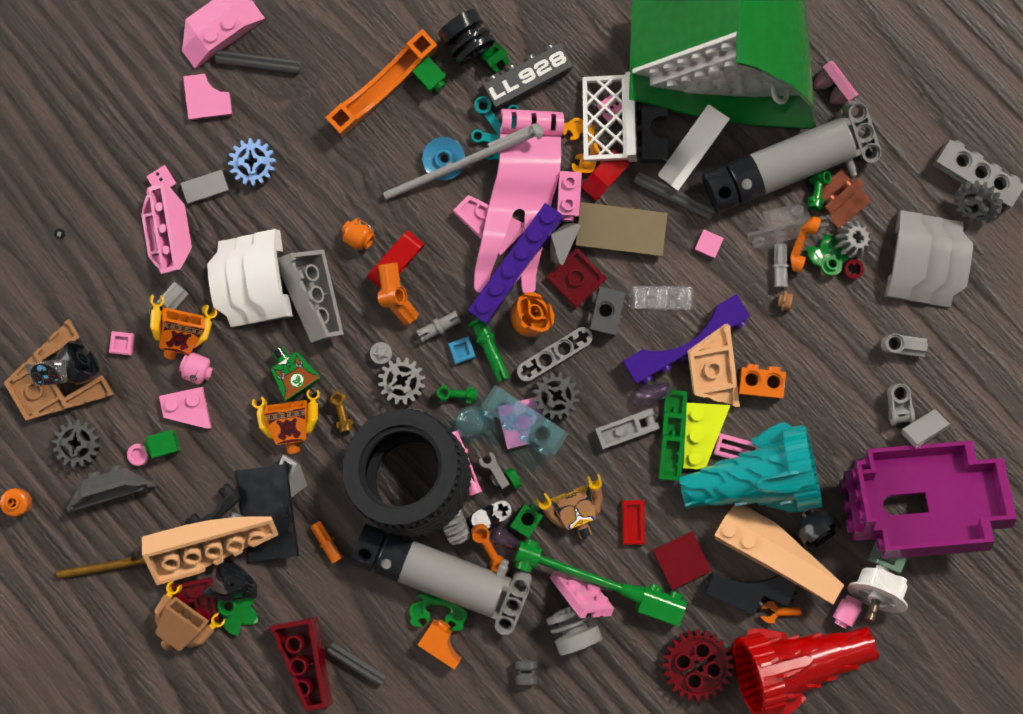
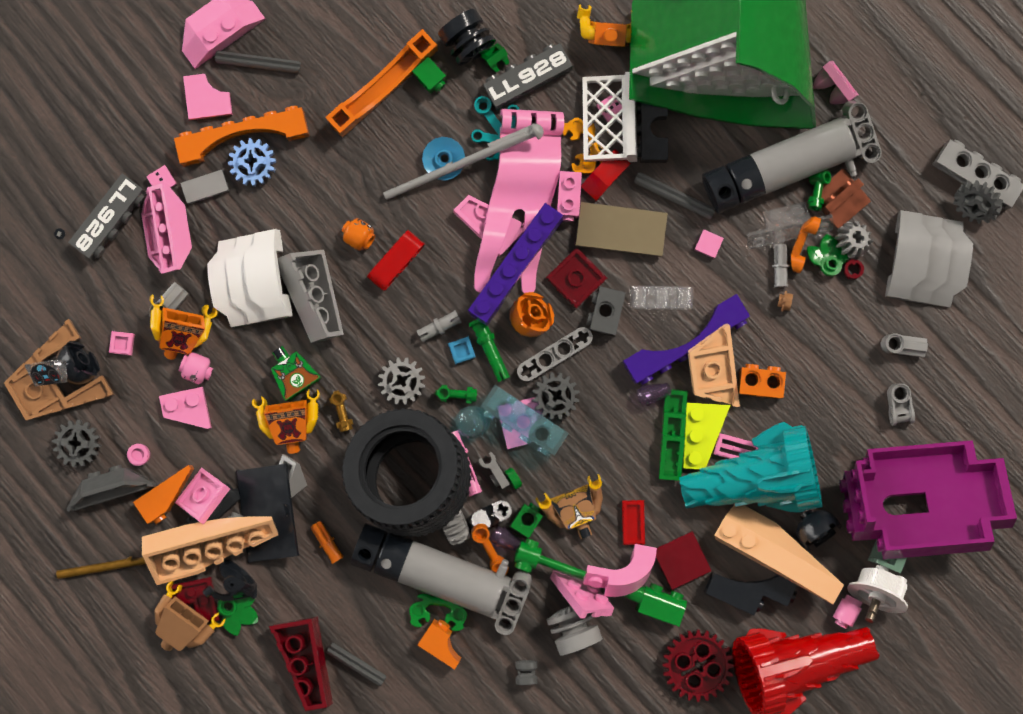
(23, 502): orange head -> none
(108, 217): none -> dark grey brick
(162, 444): green brick -> none
(162, 498): none -> orange slope
(194, 147): none -> orange arch
(202, 495): none -> bright pink plate
(381, 353): light grey tile -> none
(395, 295): orange piece -> none
(562, 241): light grey slope -> none
(603, 32): none -> orange torso
(624, 580): none -> bright pink arch
(626, 429): light grey plate -> none
(693, 147): white panel -> none
(779, 611): orange bar -> none
(925, 428): light grey tile -> none

